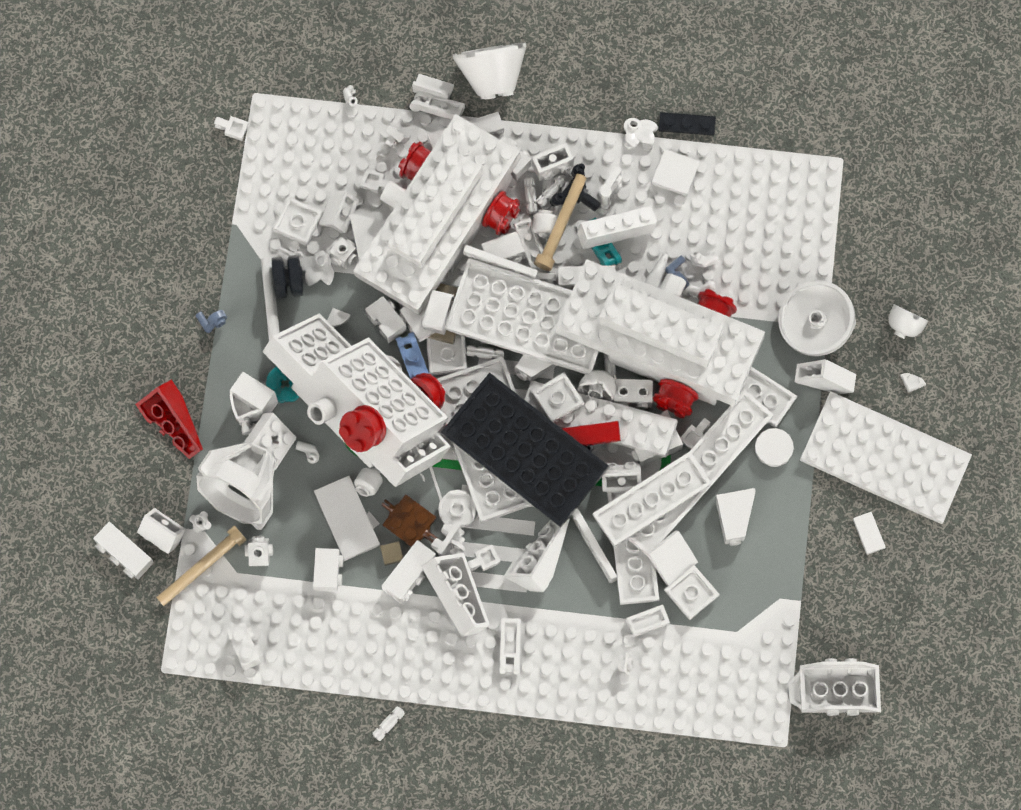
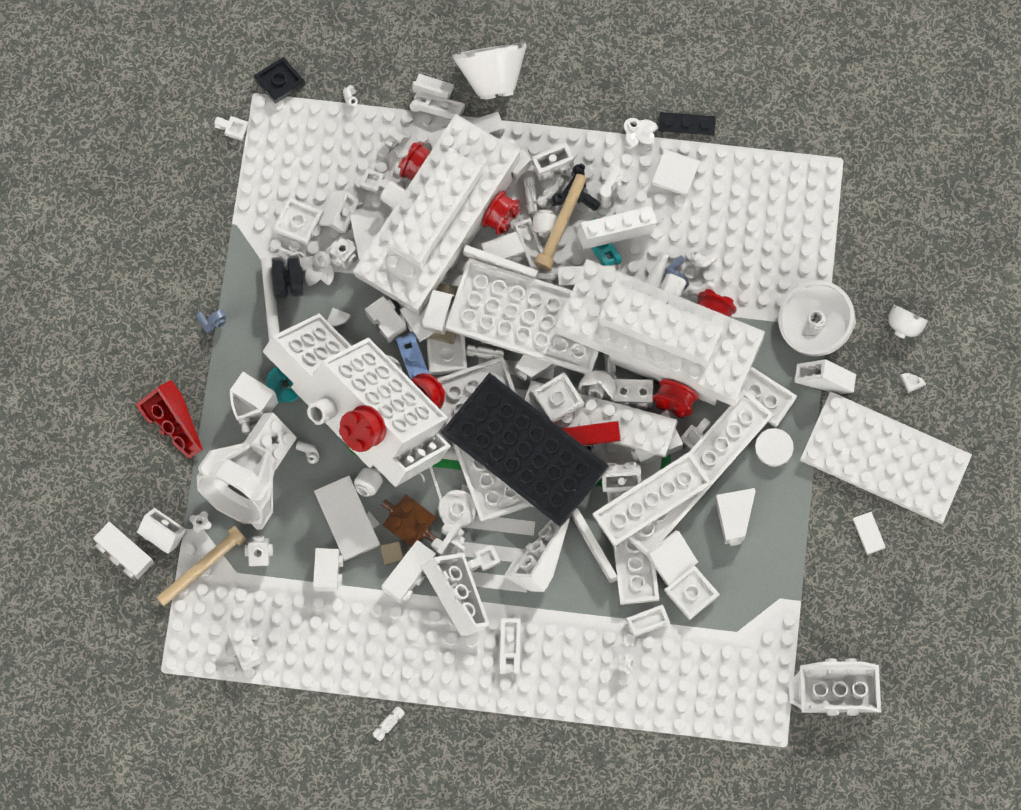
(279, 80): none -> black plate

